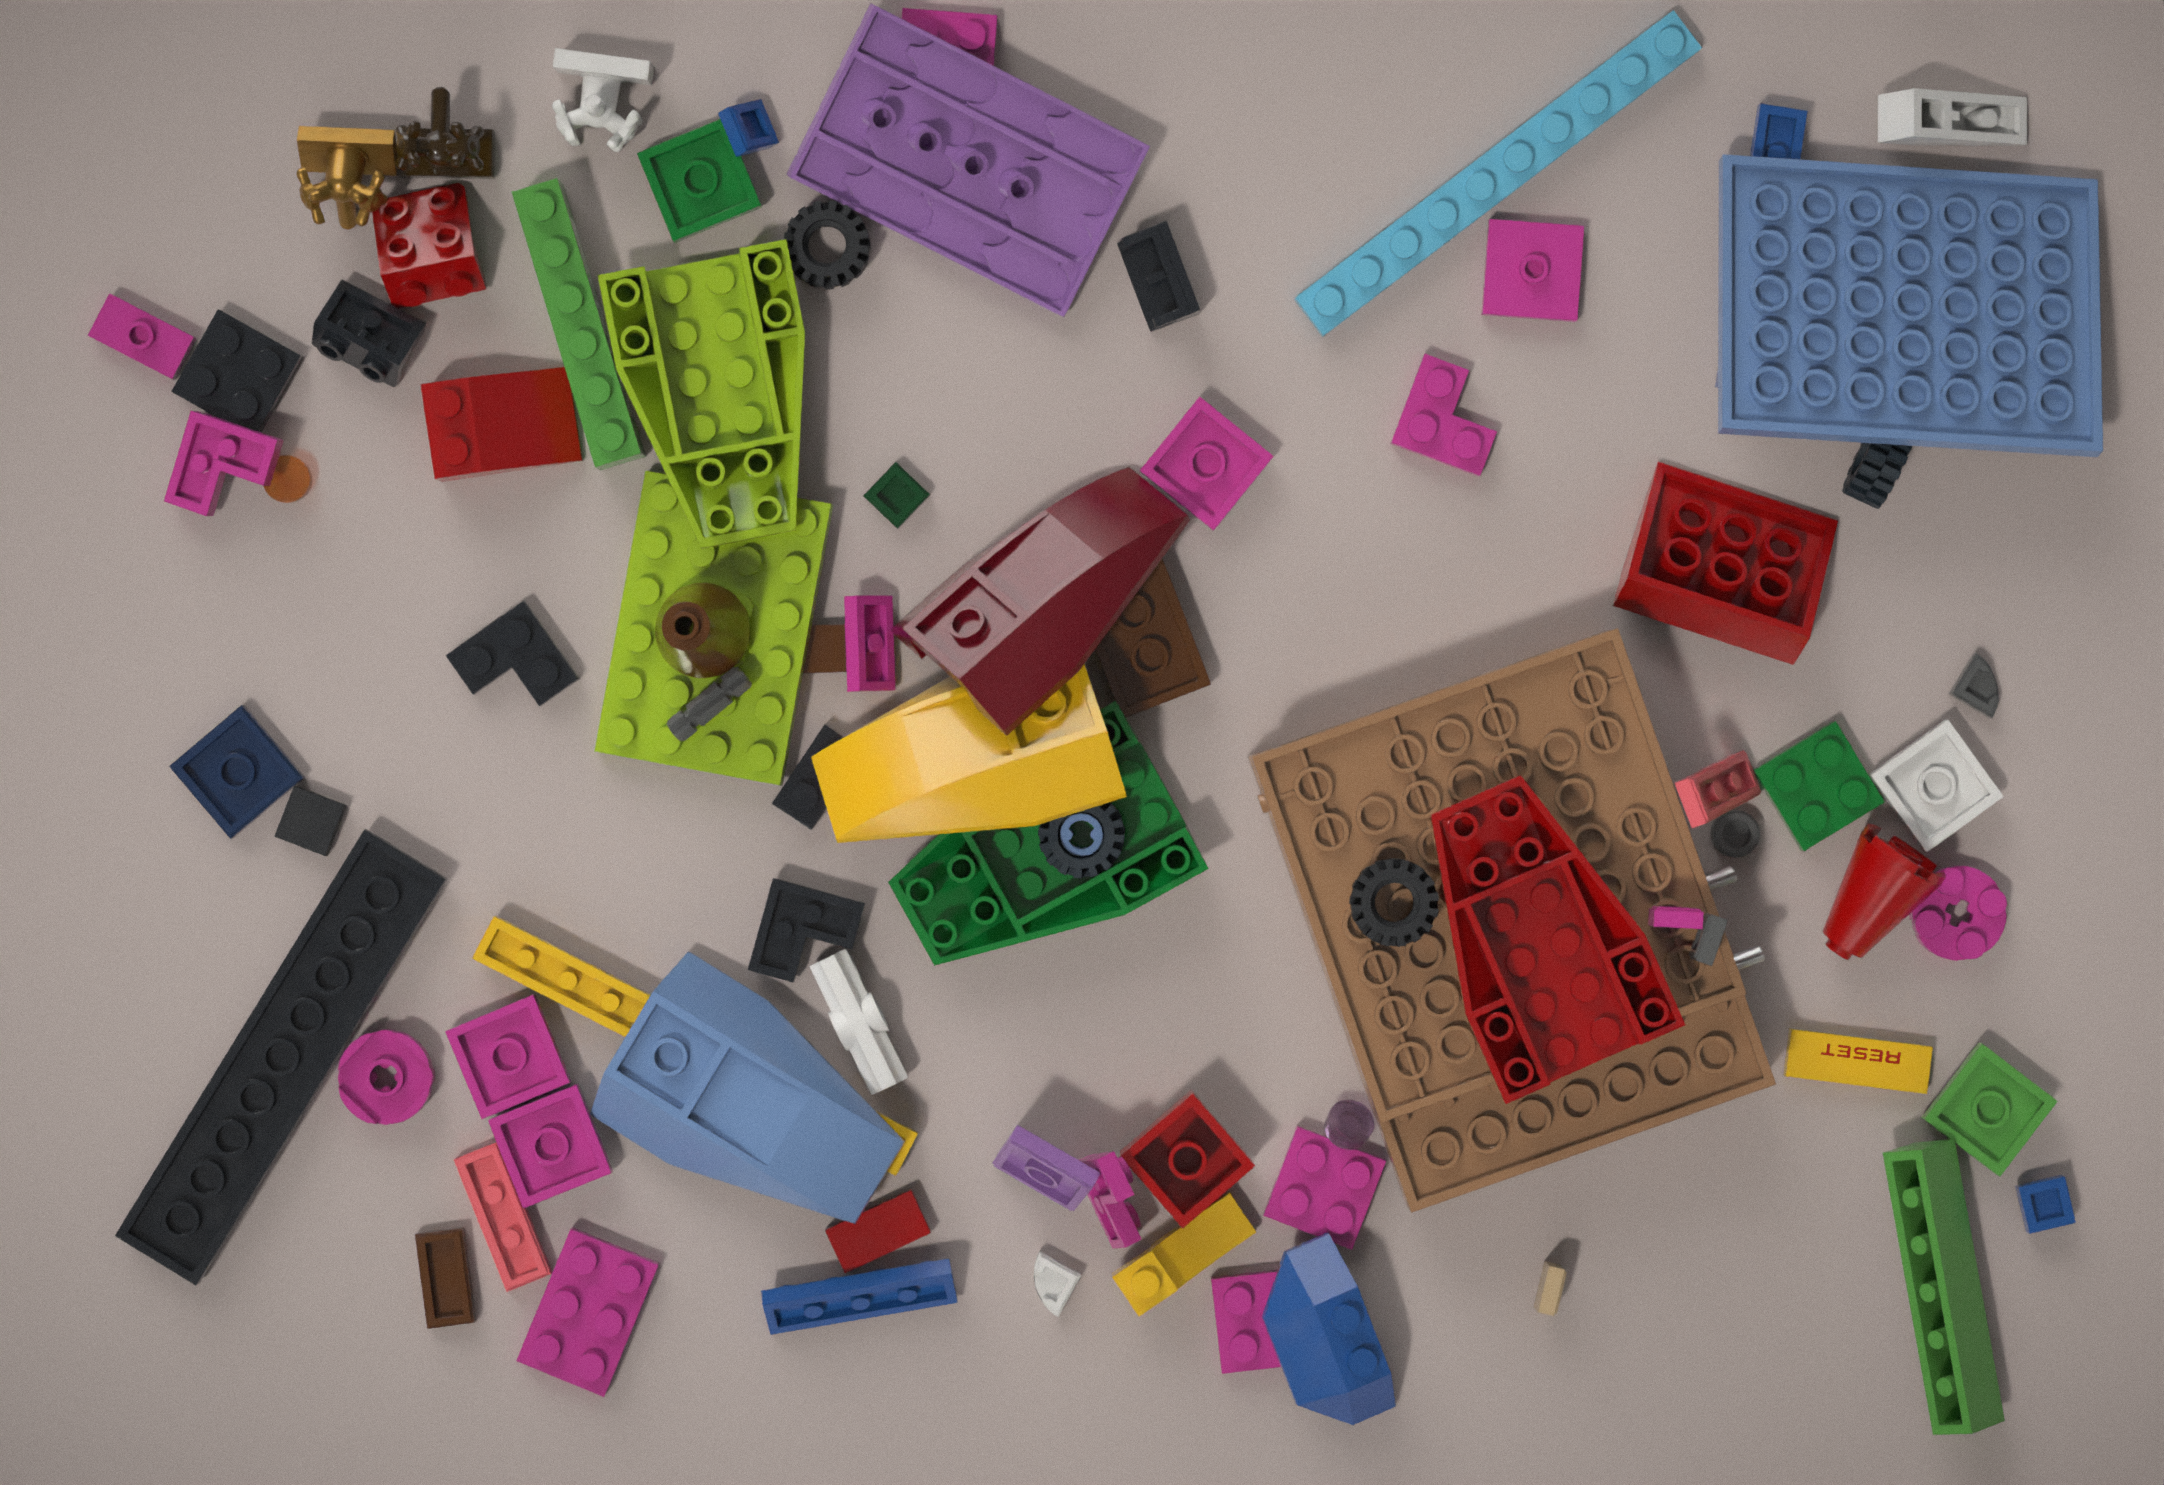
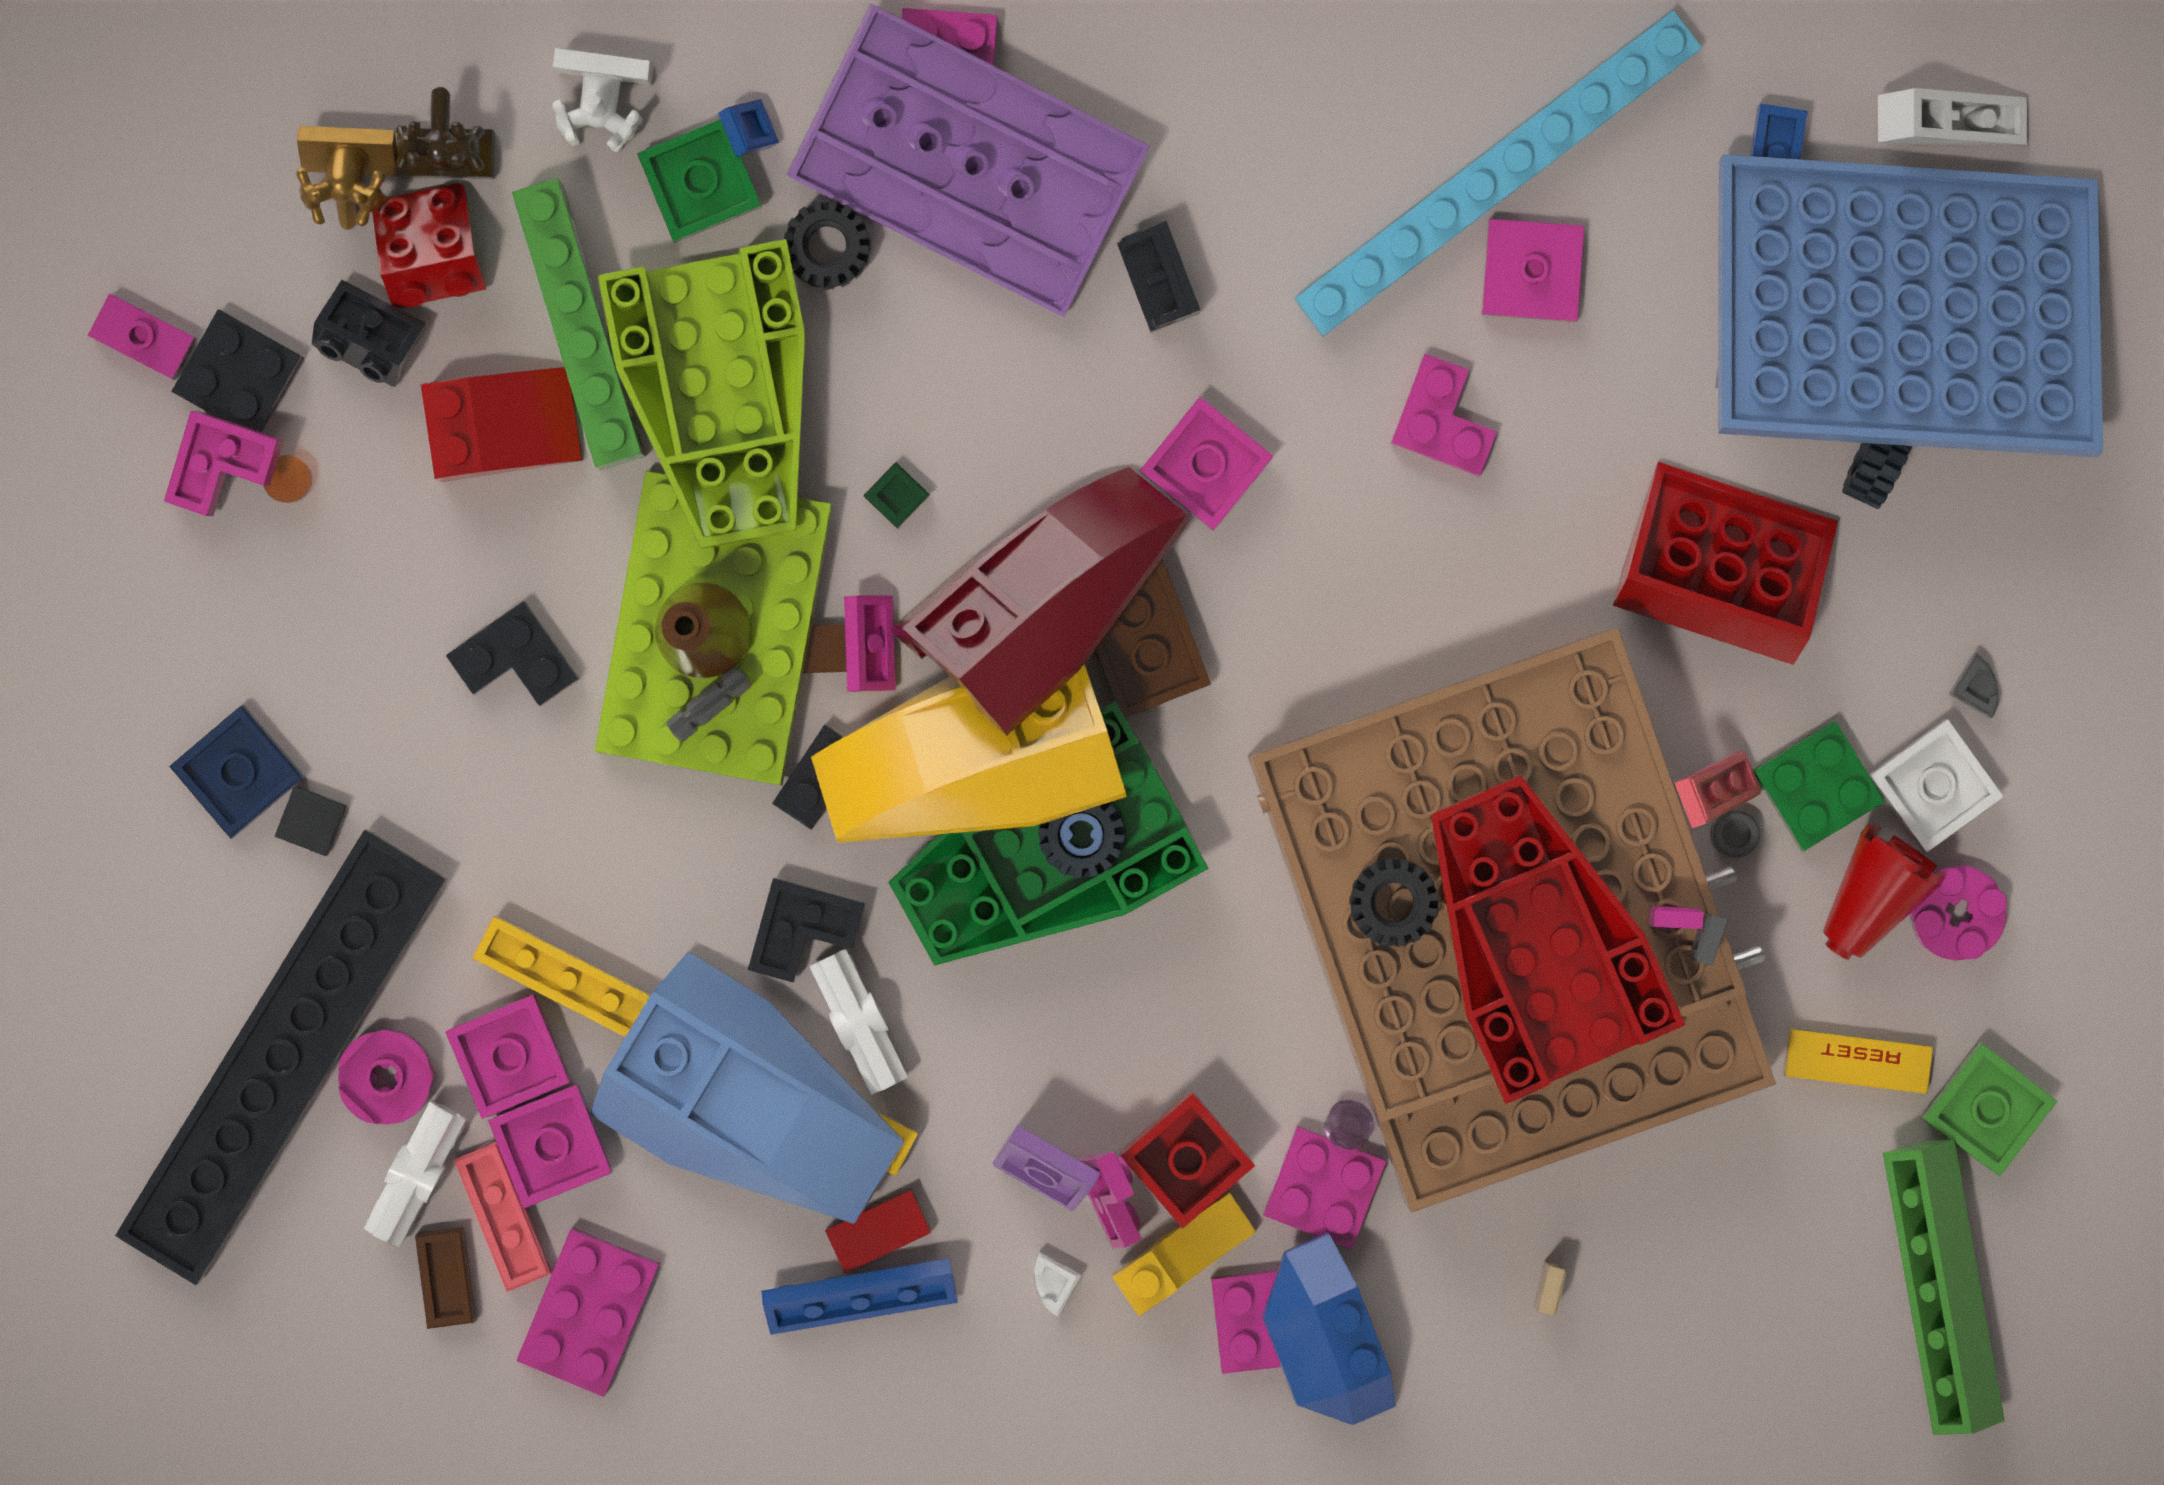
(415, 1174): none -> white piece
(2045, 1204): blue plate -> none

